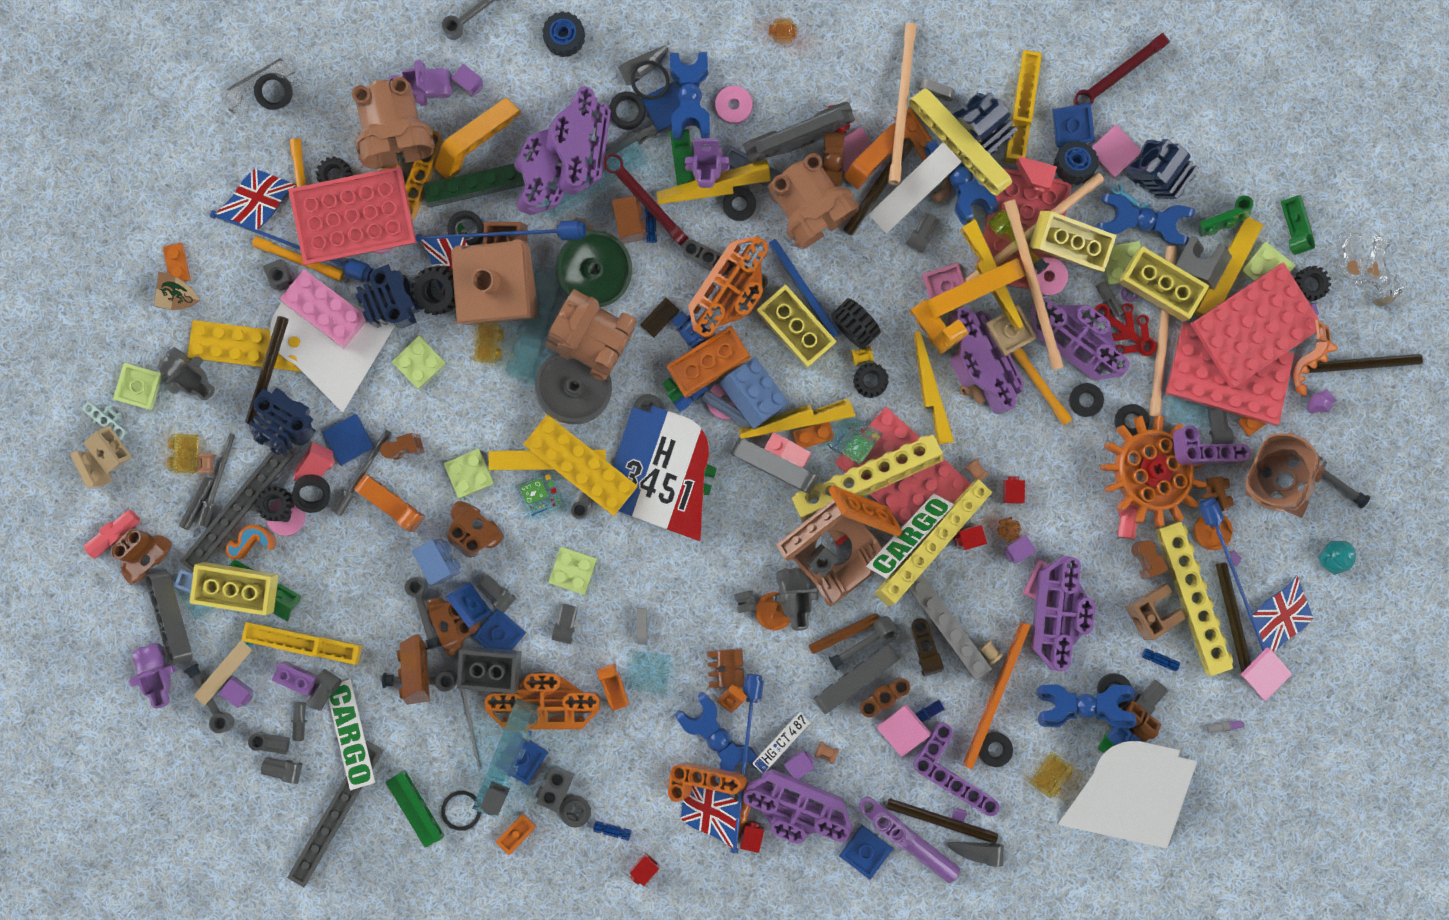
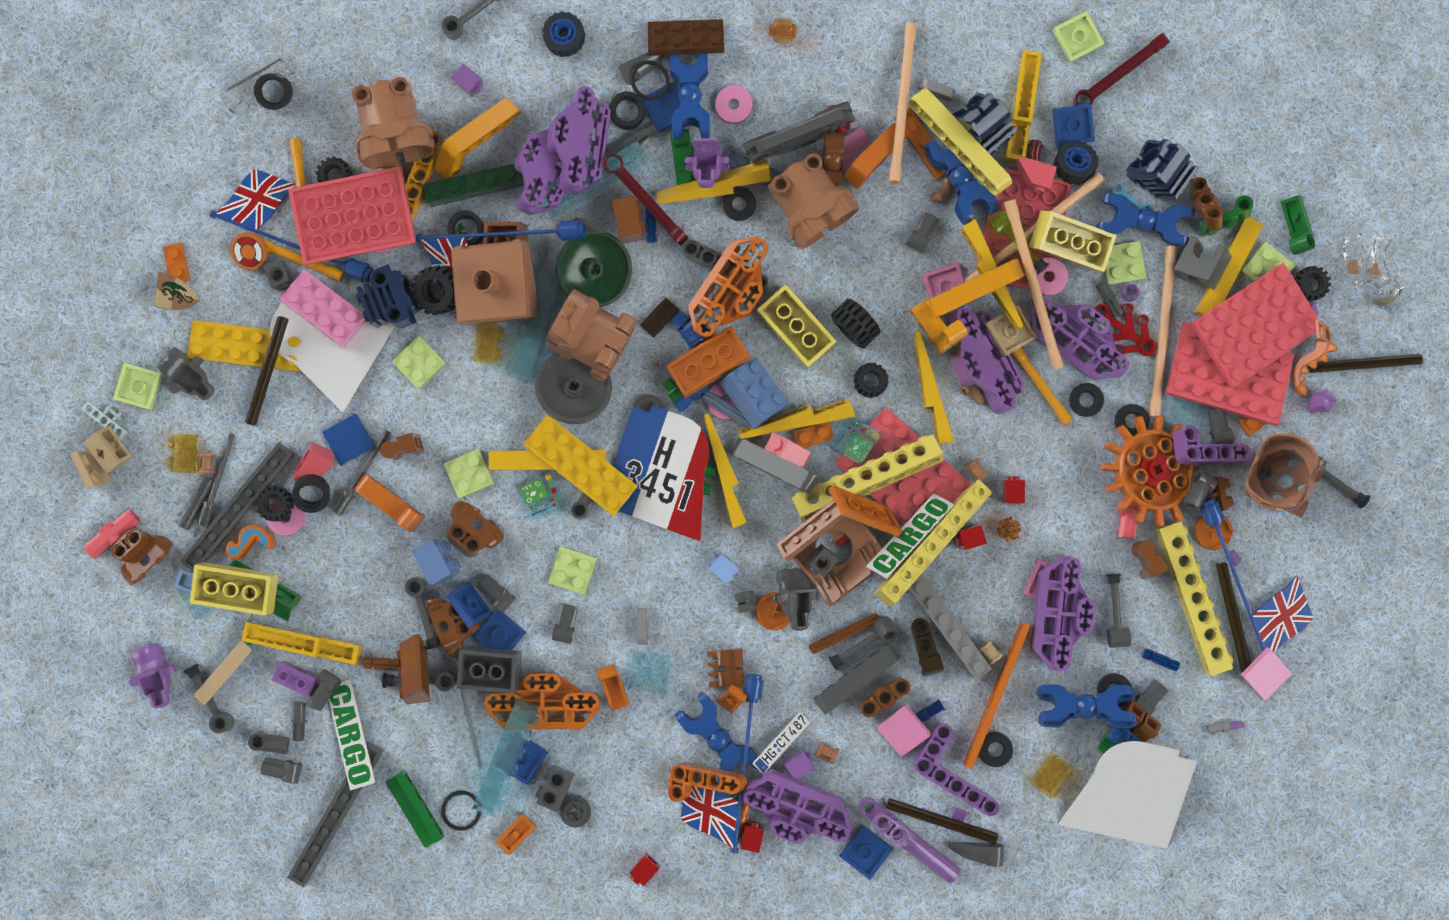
(168, 617): dark grey beam -> none
(237, 692): medium lavender brick -> none
(249, 251): none -> tile
(280, 422): dark blue piece -> none
(381, 663): none -> dark orange axle
(427, 82): medium lavender piece -> none
(494, 798): dark grey brick -> none
(612, 830): clear blue axle -> none
(685, 37): none -> reddish brown plate
(722, 567): none -> light blue brick
(726, 476): none -> yellow slope
(802, 287): blue tile -> none
(862, 356): yellow bush -> none
(874, 193): dark brown axle -> none
(915, 187): white sticker -> none
(1019, 549): medium lavender brick -> none
(1034, 150): none -> dark red pin
(1078, 37): none -> yellowish green plate
(1115, 151): bright pink tile -> none
(1117, 636): none -> dark grey piece
(1146, 617): medium nougat brick -> none
(1163, 284): light yellow brick -> none
(1201, 485): none -> dark grey piece
(1206, 203): none -> dark orange piece
(1338, 556): teal hair -> none

